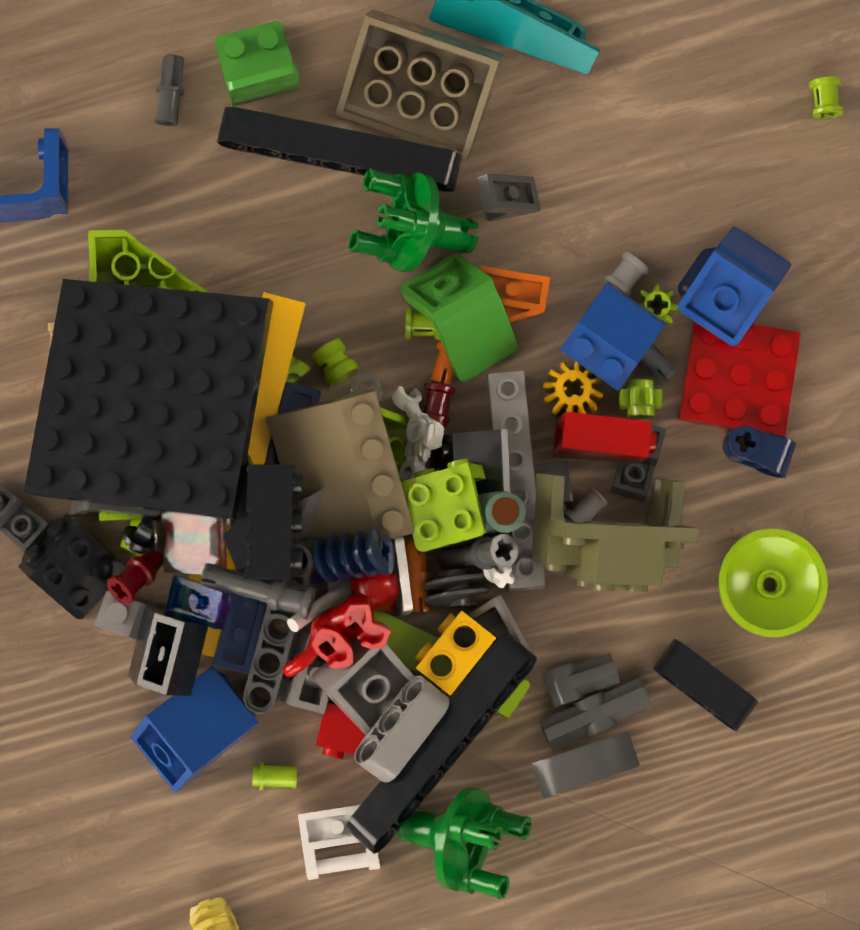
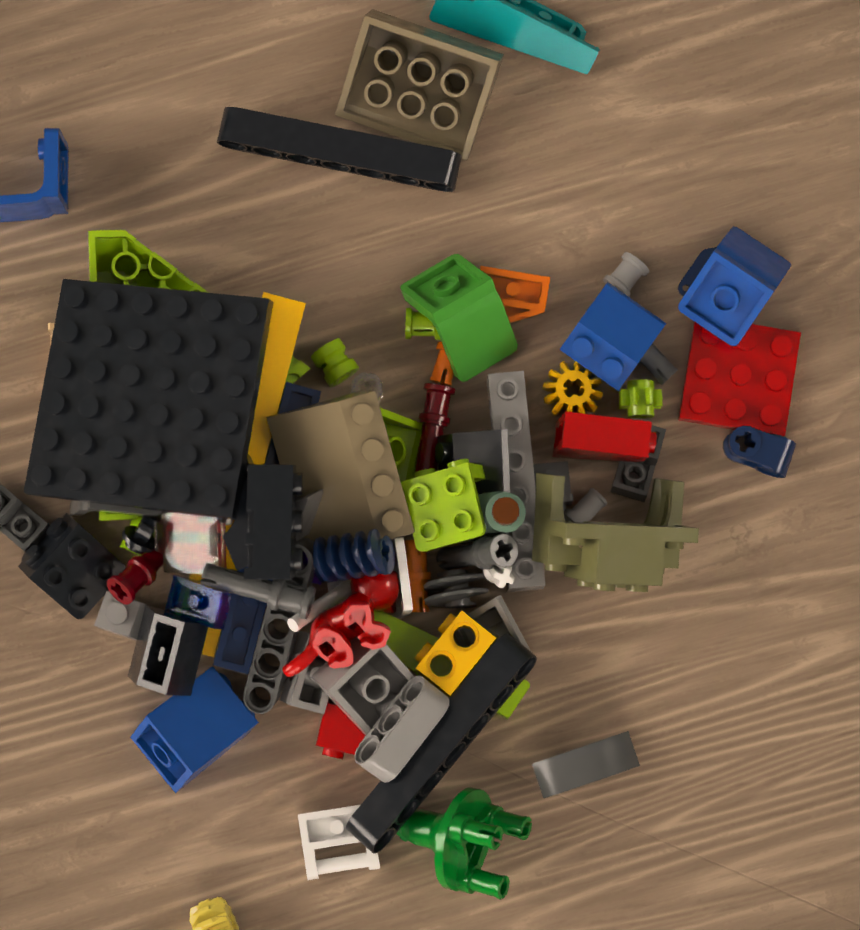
(170, 90): dark grey axle -> none
(257, 63): bright green piece -> none
(274, 776): lime pin -> none
(412, 222): green piece -> none
(421, 431): white piece -> none
(507, 196): dark grey slope -> none
(574, 681): dark grey piece -> none
(595, 714): dark grey piece -> none
(663, 302): lime gear -> none
(705, 685): black beam -> none
(797, 576): lime dish -> none
(826, 97): lime bush -> none

